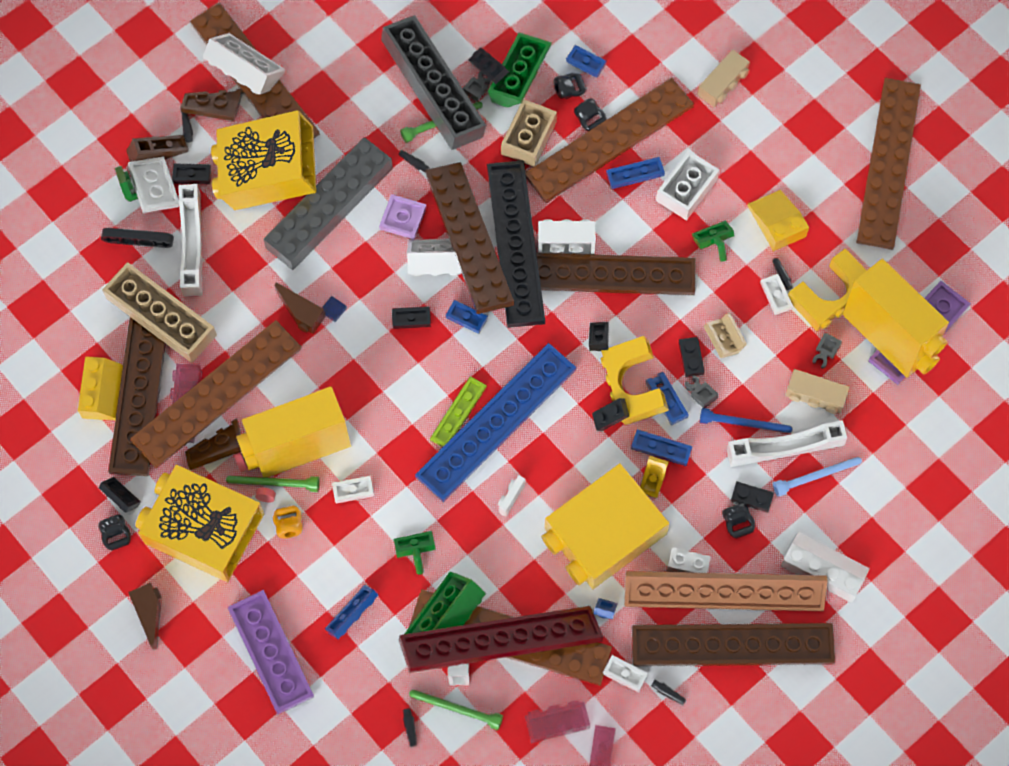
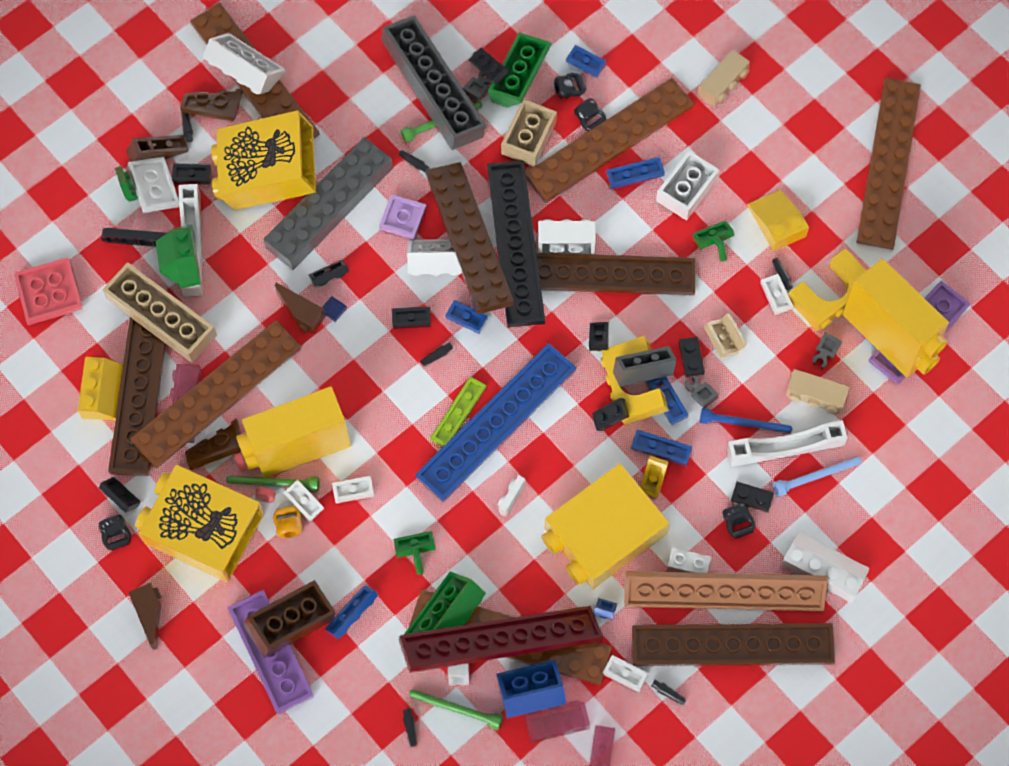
(48, 291): none -> coral plate
(179, 256): none -> green wedge
(289, 618): none -> reddish brown brick
(303, 500): none -> white plate
(329, 272): none -> black plate
(438, 353): none -> black animal
(531, 688): none -> blue brick
(644, 366): none -> dark grey brick

